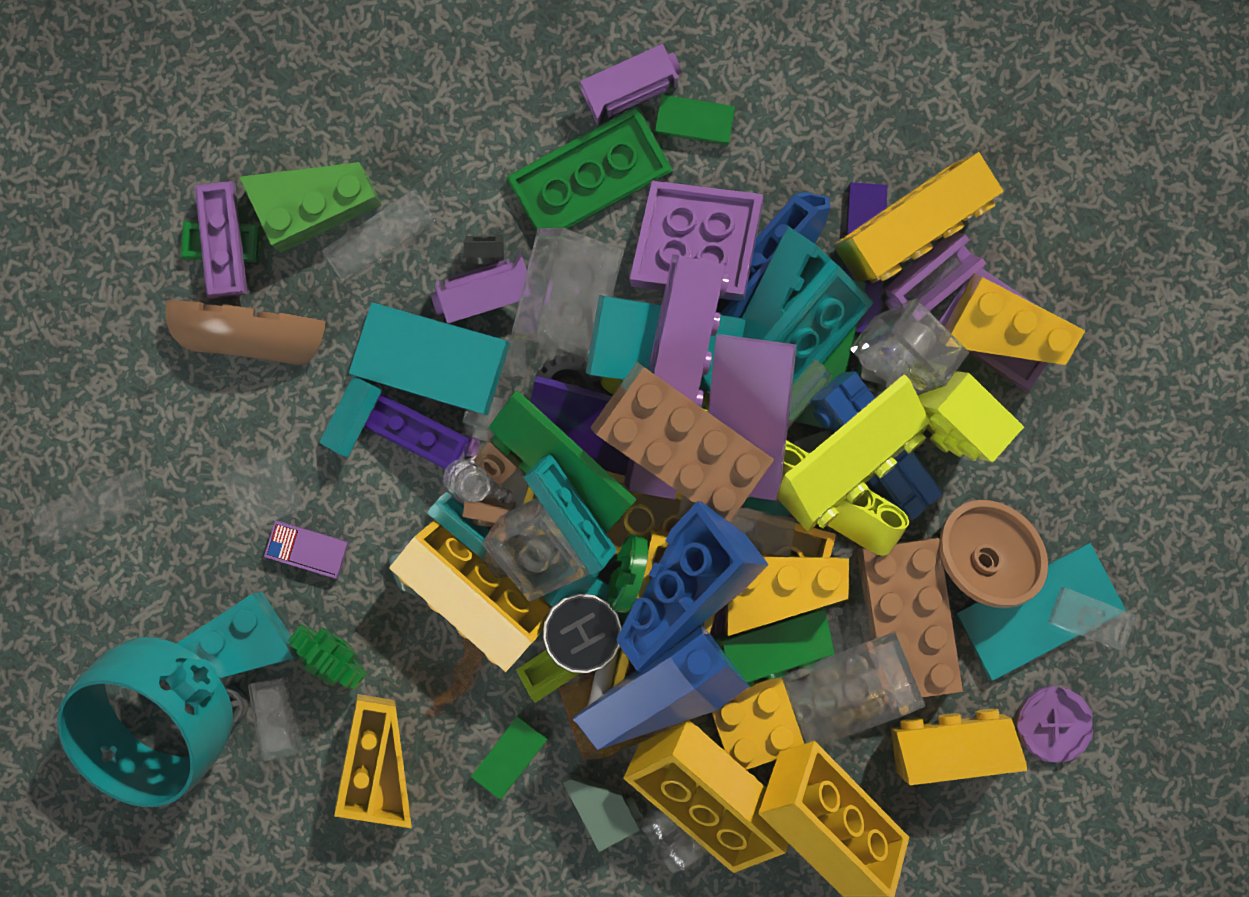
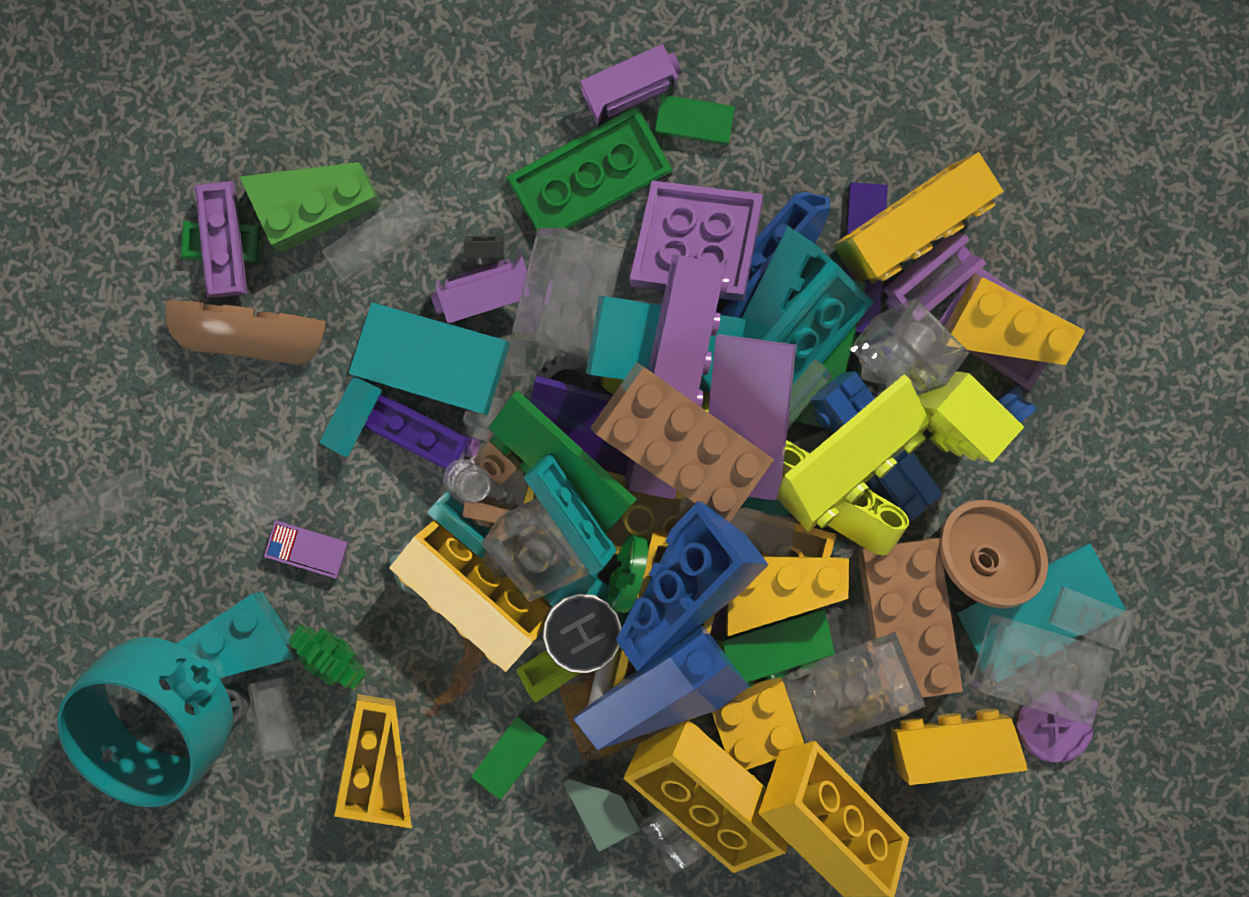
(1015, 403): none -> blue wheel
(1041, 669): none -> clear brick

